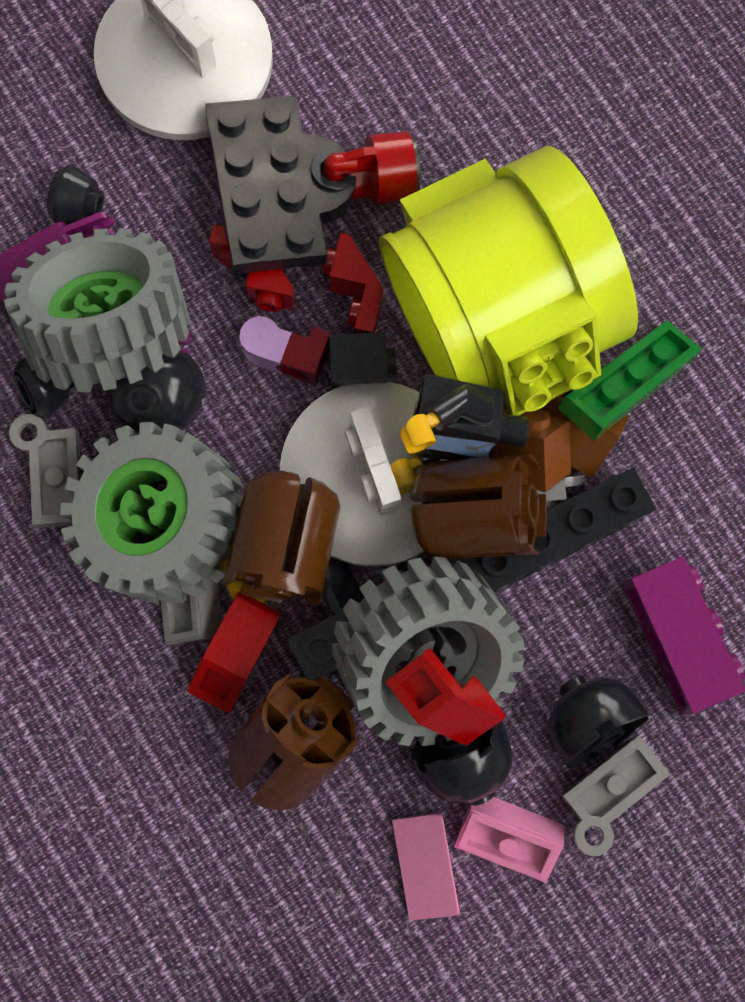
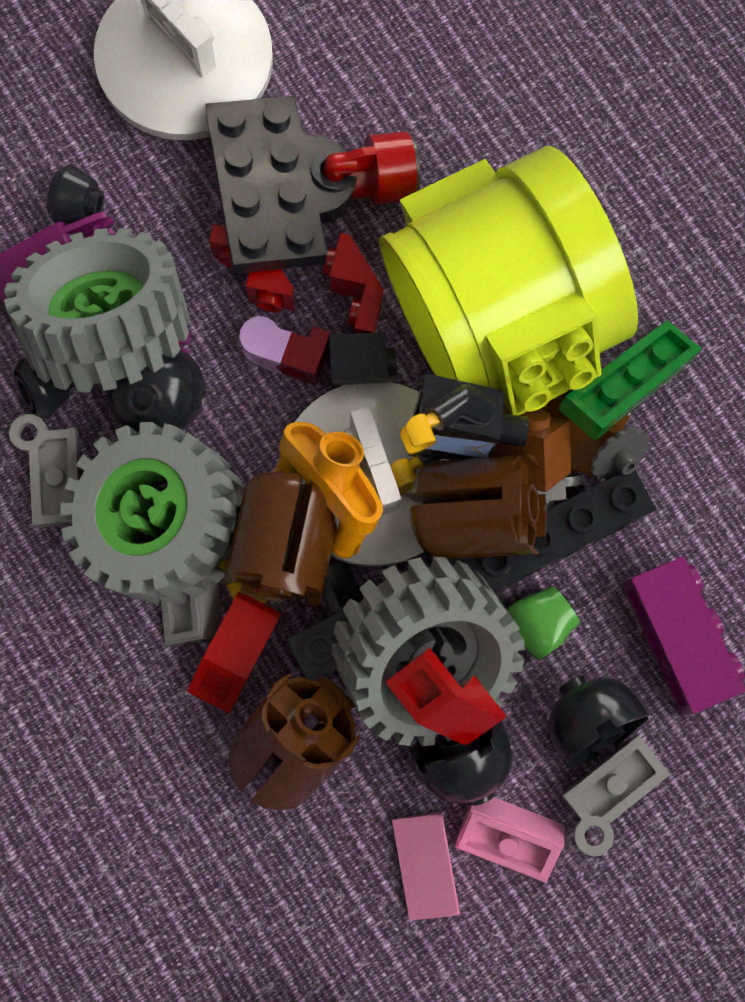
(333, 465): none -> light orange connector
(544, 620): none -> bright green piece
(620, 454): none -> dark grey piece

